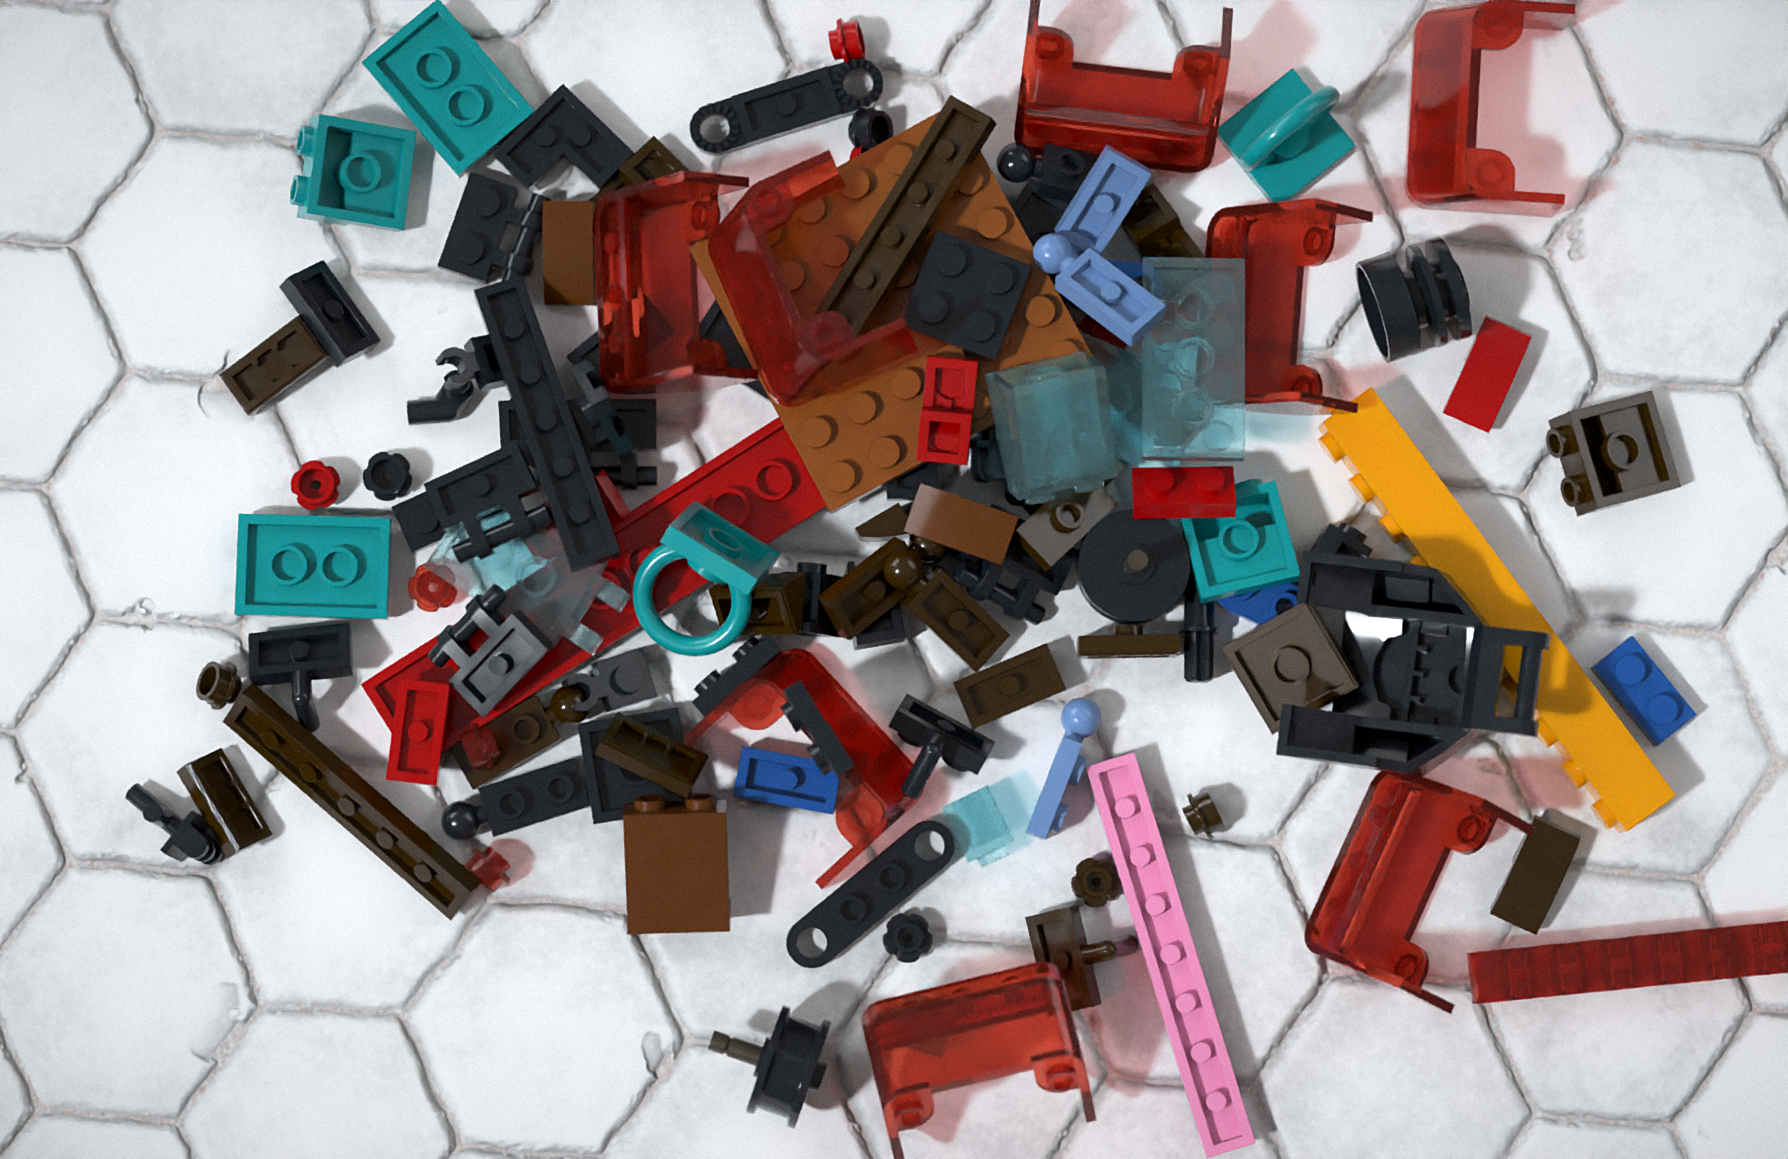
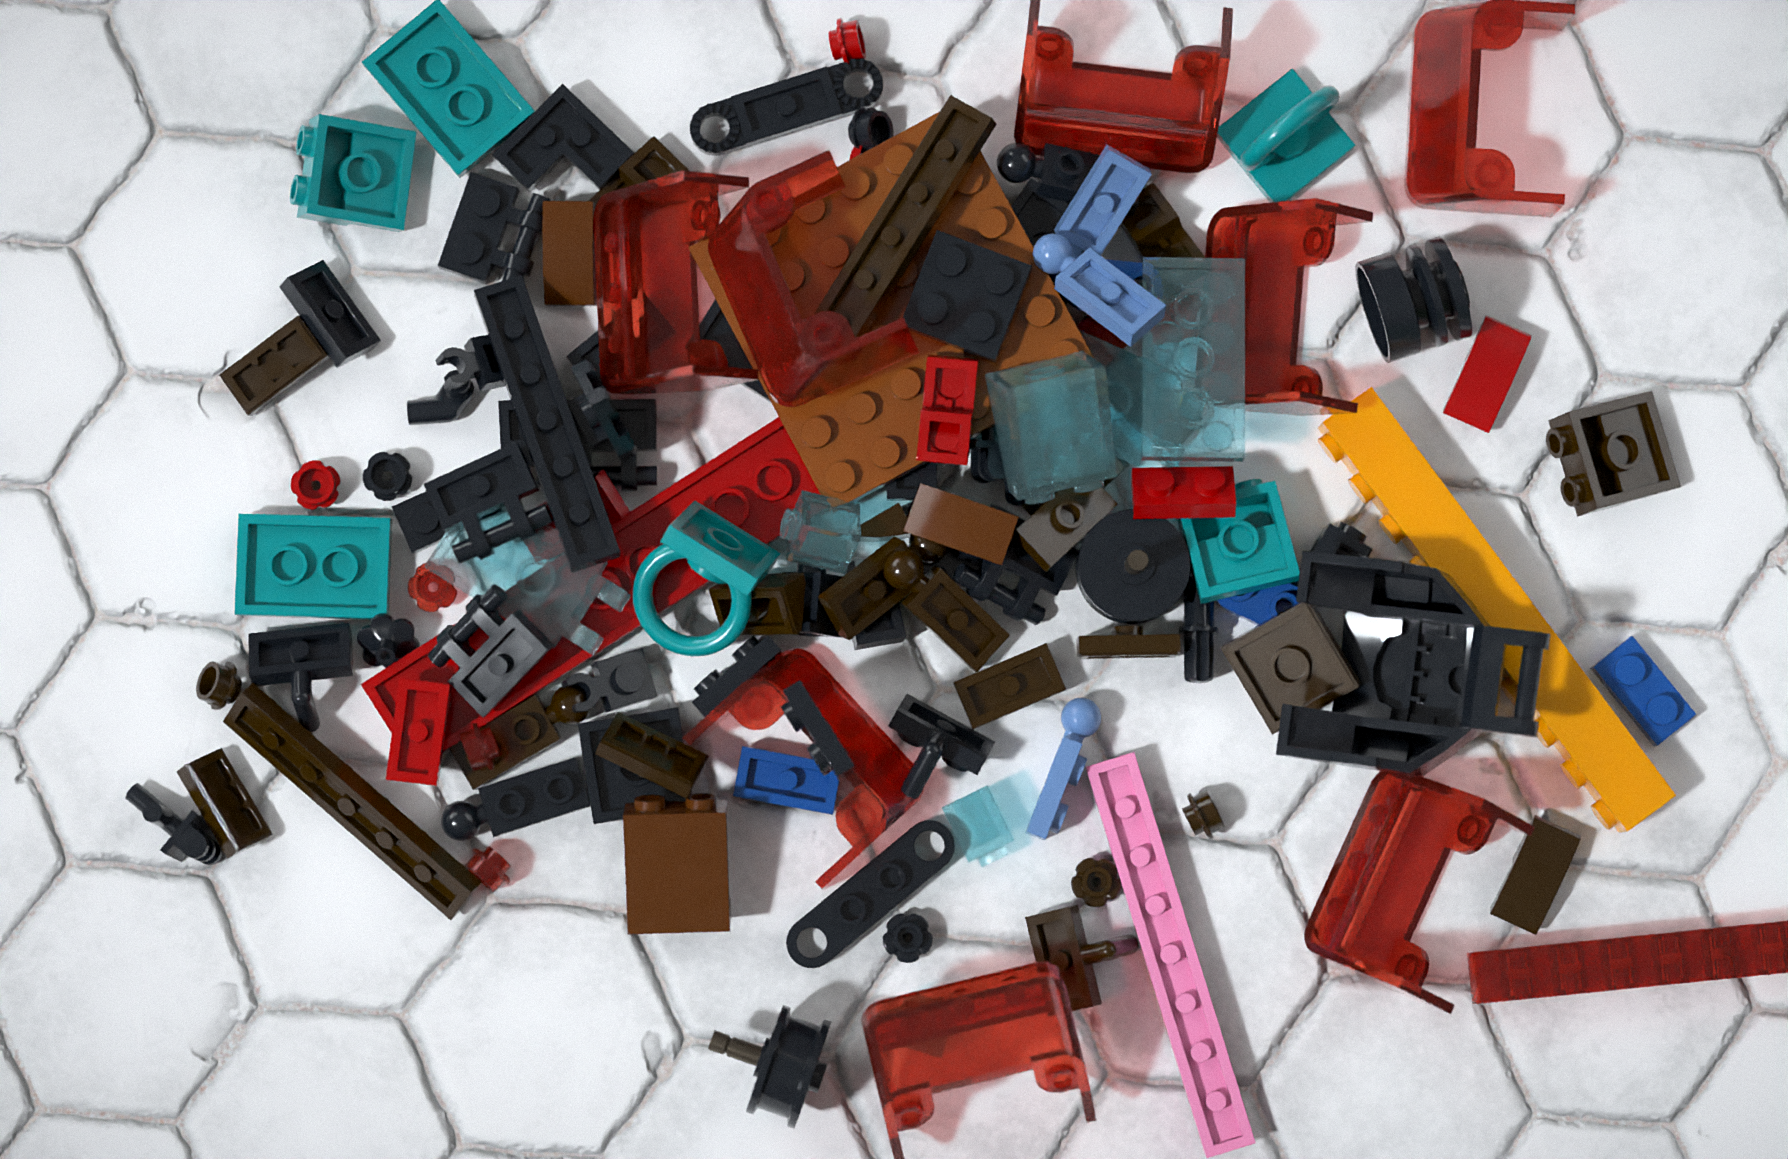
(386, 640): none -> black plant
(821, 531): none -> clear light blue brick

